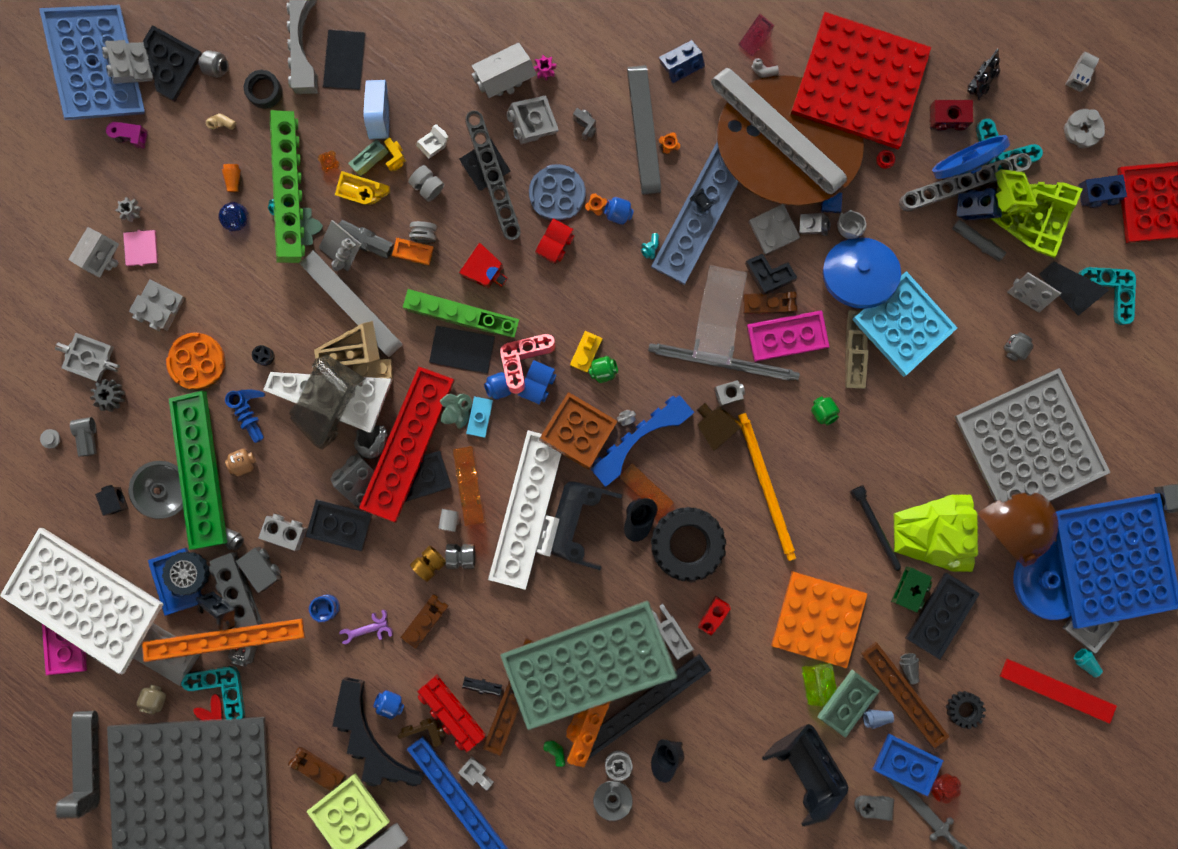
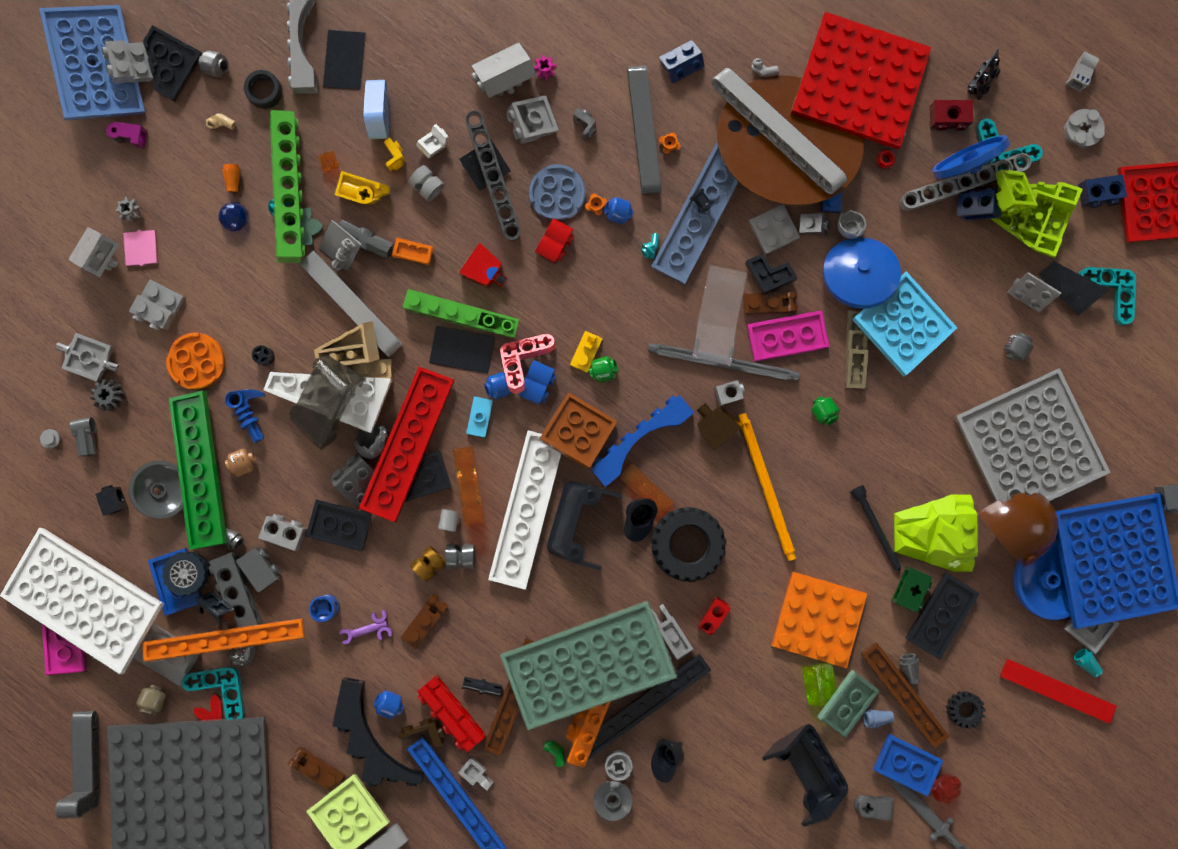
(368, 157): sand green plate -> none
(422, 232): light grey wheel -> none
(454, 411): sand green plate -> none
(547, 535): white tile -> none
(626, 417): light grey plate -> none
(757, 35): clear pink slope -> none
(986, 246): dark grey pin -> none

